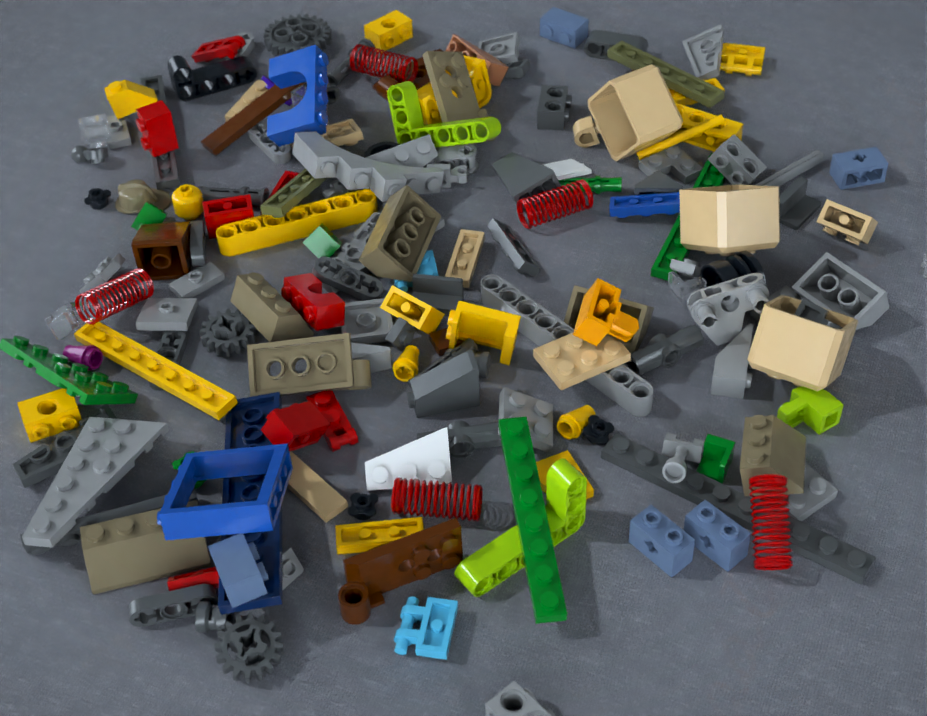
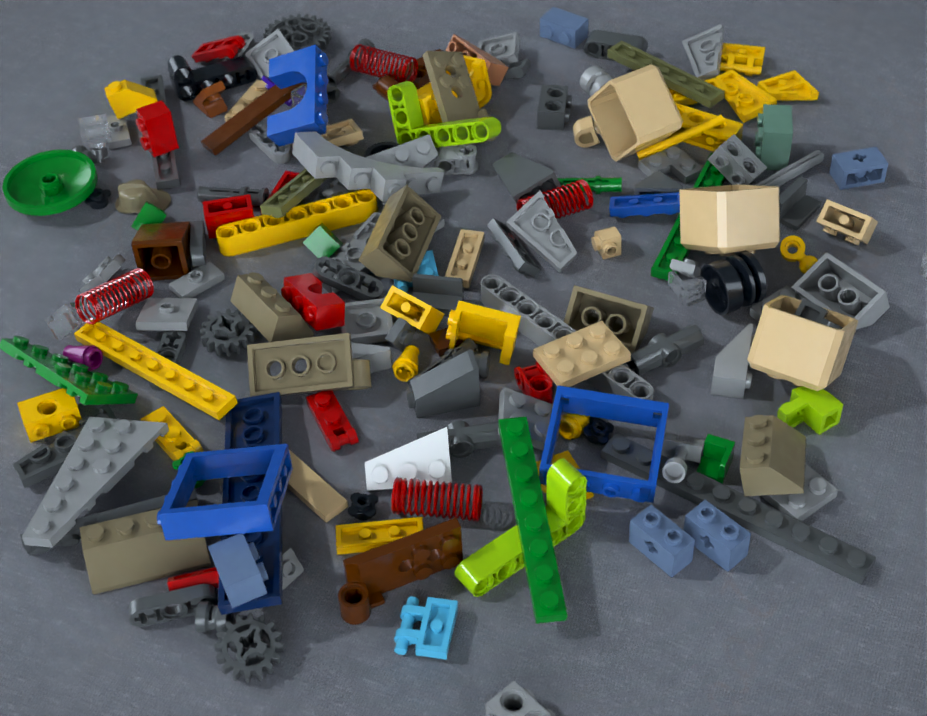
(50, 182): none -> green dish
(177, 440): none -> yellow plate
(187, 202): yellow head -> none
(211, 101): none -> dark orange slope
(268, 48): none -> light grey plate
(296, 425): red brick -> none
(389, 30): yellow brick -> none
(456, 175): light grey plate -> none
(534, 382): none -> red piece
(540, 230): none -> light grey wing
(568, 169): white piece -> none
(594, 79): none -> light grey wheel
(602, 315): light orange brick -> none
(607, 242): none -> tan plate
(612, 408): none -> blue window
(724, 317): light grey piece -> none
(743, 95): none -> yellow wing
(774, 136): none -> sand green brick
(775, 482): red piece -> none
(789, 87): none -> yellow wing
(805, 261): none -> yellow plate

